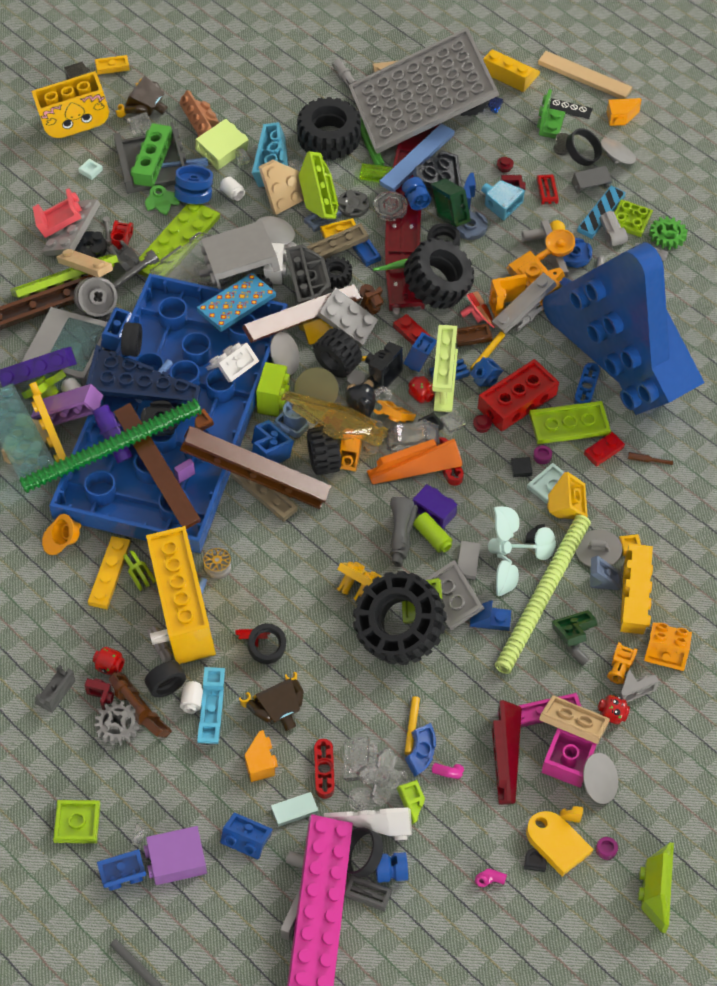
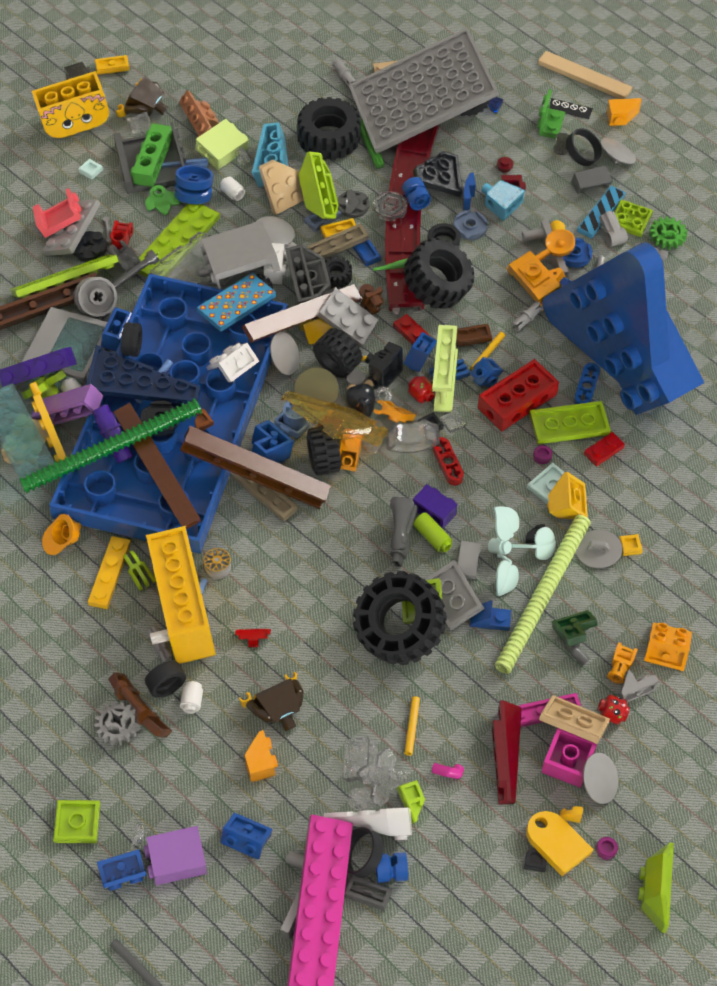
(56, 689): dark grey hinge -> none
(84, 263): tan plate -> none
(100, 689): dark red bracket -> none
(108, 661): red head -> none
(184, 470): medium lavender tile -> none
(211, 705): medium azure slope -> none
(271, 388): lime brick -> none
(271, 628): black tyre -> none
(294, 809): light aqua tile -> none
(319, 776): red beam -> none
(353, 572): yellow plate -> none
(373, 172): clear neon green tile -> none
(416, 461): orange wedge -> none
(417, 156): medium blue tile -> none
(423, 749): blue tile -> none
(449, 207): dark green window -> none
(478, 309): shield -> none
(482, 423): dark red plate -> none
(488, 876): dark pink arm -> none
(504, 291): light orange bracket -> none
(510, 70): yellow slope -> none
(521, 467): black tile -> none
(524, 303): light grey plate -> none
(549, 199): red tile -> none
(604, 575): sand blue slope -> none
(636, 589): yellow wedge -> none
(647, 458): reddish brown piece -> none

